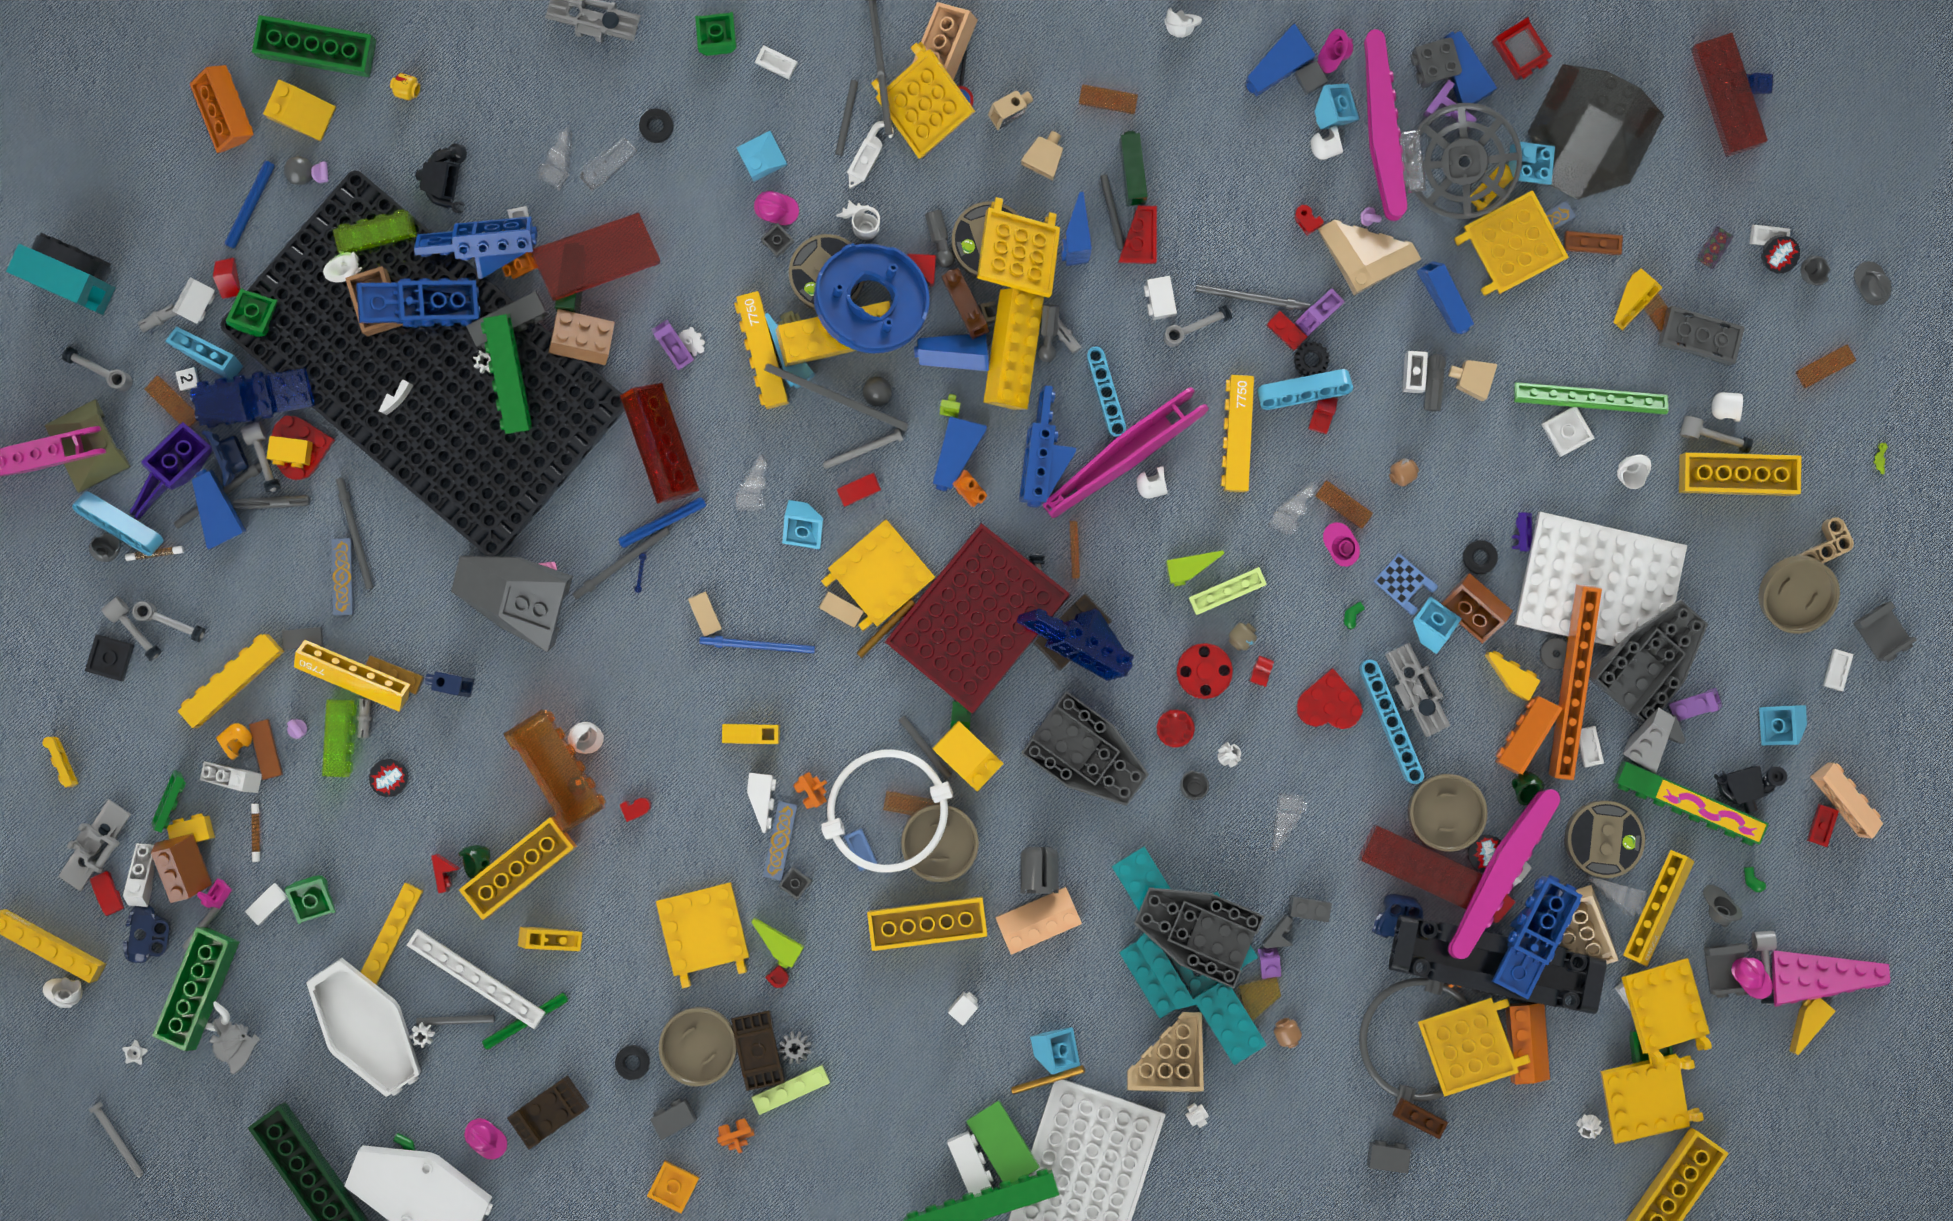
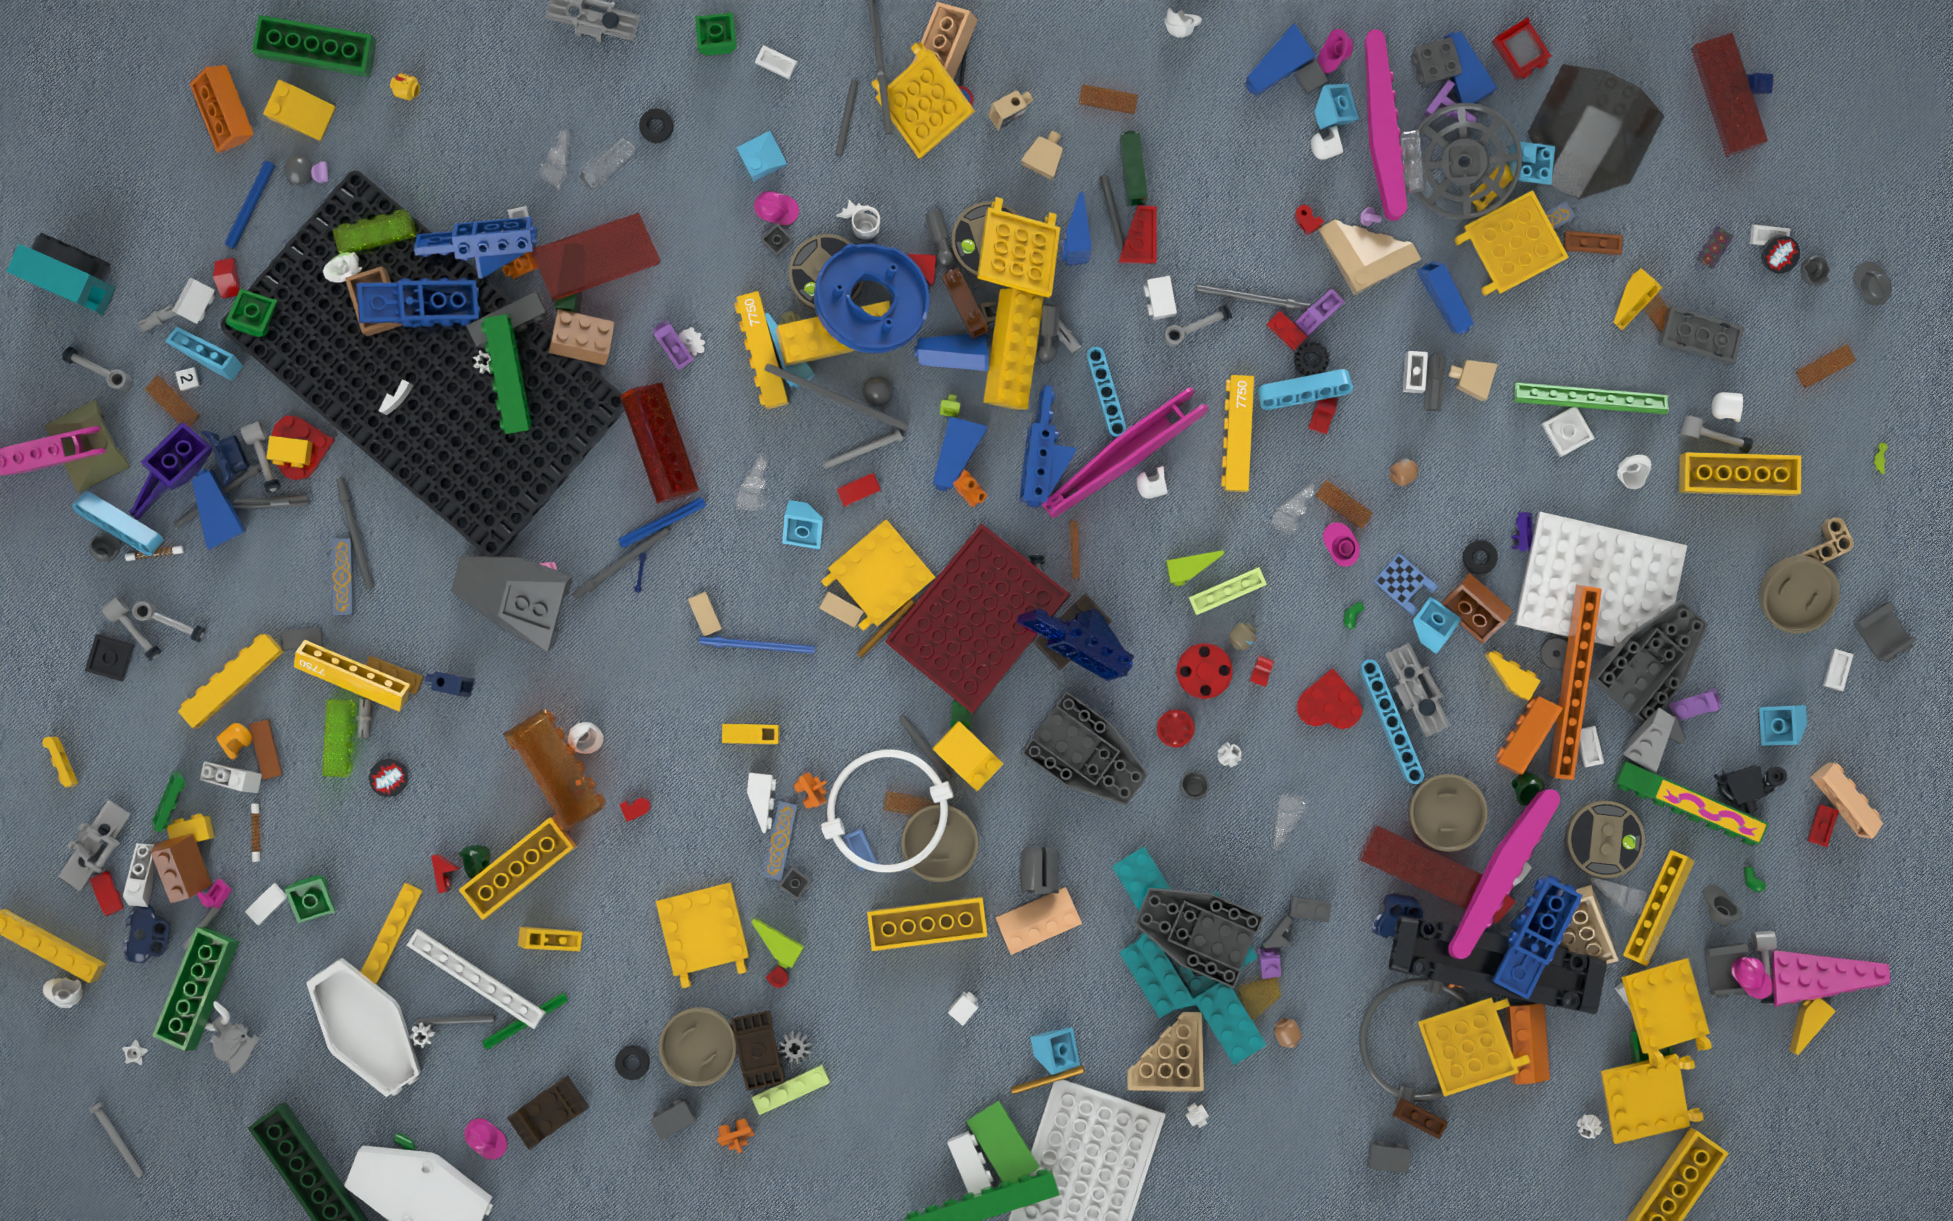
(250, 397): clear blue wedge -> none
(297, 728): lavender plate -> none
(441, 177): black torso -> none
(673, 1186): light orange tile -> none
(866, 156): white plate -> none
(1481, 851): tile -> none

